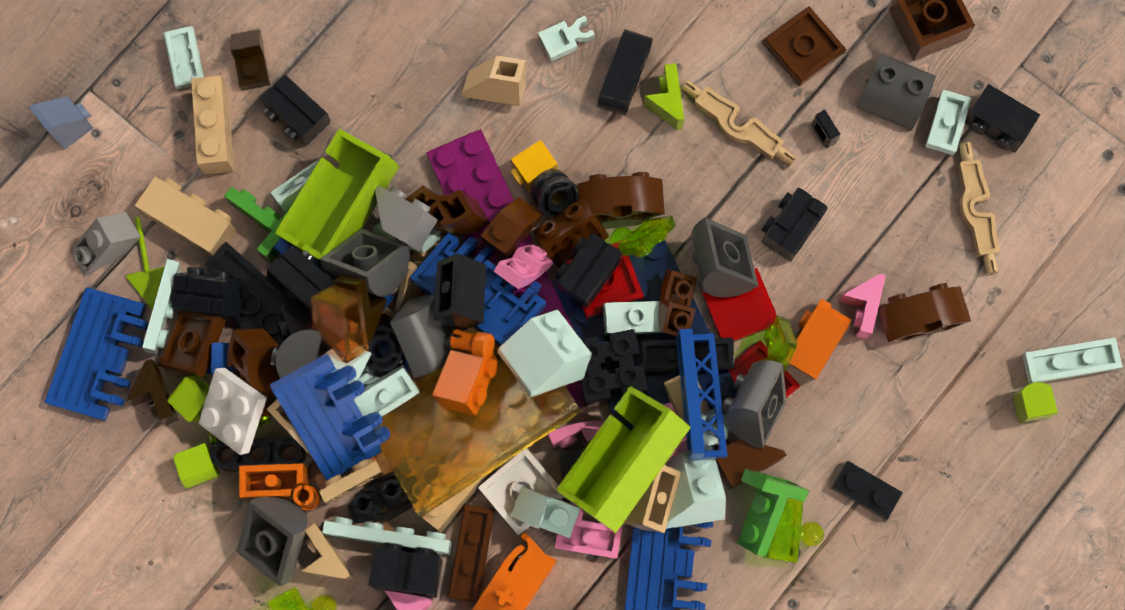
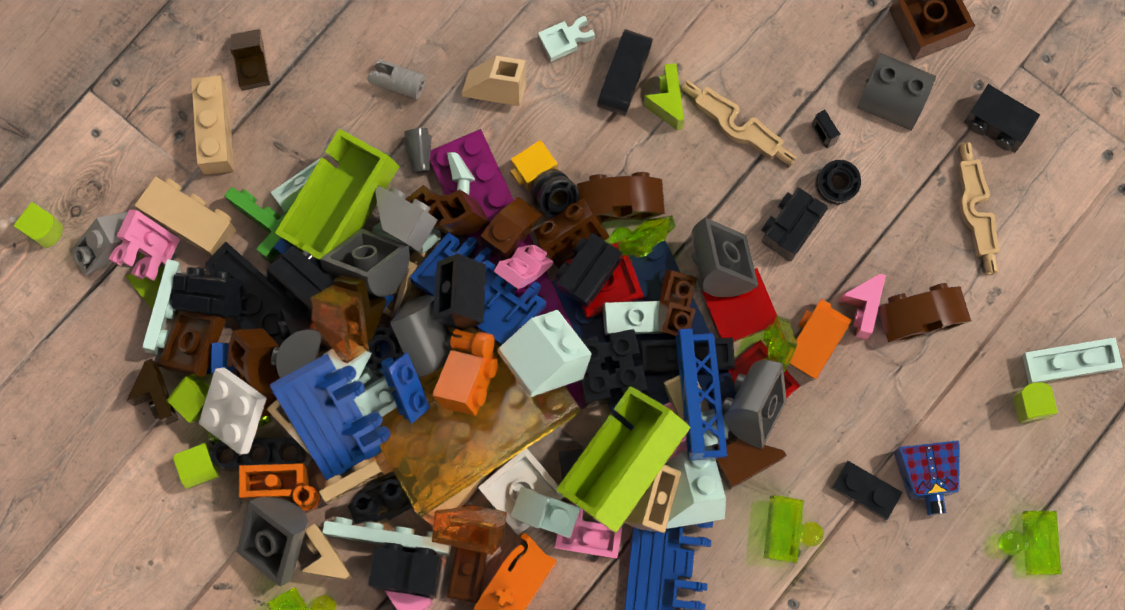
(39, 226): none -> lime piece
(63, 119): sand blue slope -> none
(94, 352): blue hinge -> none
(147, 237): none -> bright pink plate
(183, 56): light aqua plate -> none
(295, 110): black brick -> none
(397, 79): none -> light grey hinge
(408, 390): none -> blue hinge
(418, 148): none -> dark grey cone
(460, 172): none -> light aqua bar
(470, 528): none -> clear orange slope
(568, 435): bright pink slope -> none
(766, 509): bright green bracket -> none
(804, 46): reddish brown tile -> none
(847, 172): none -> black wheel
(930, 472): none -> torso
(948, 122): light aqua plate -> none
(1039, 542): none -> clear neon green plate

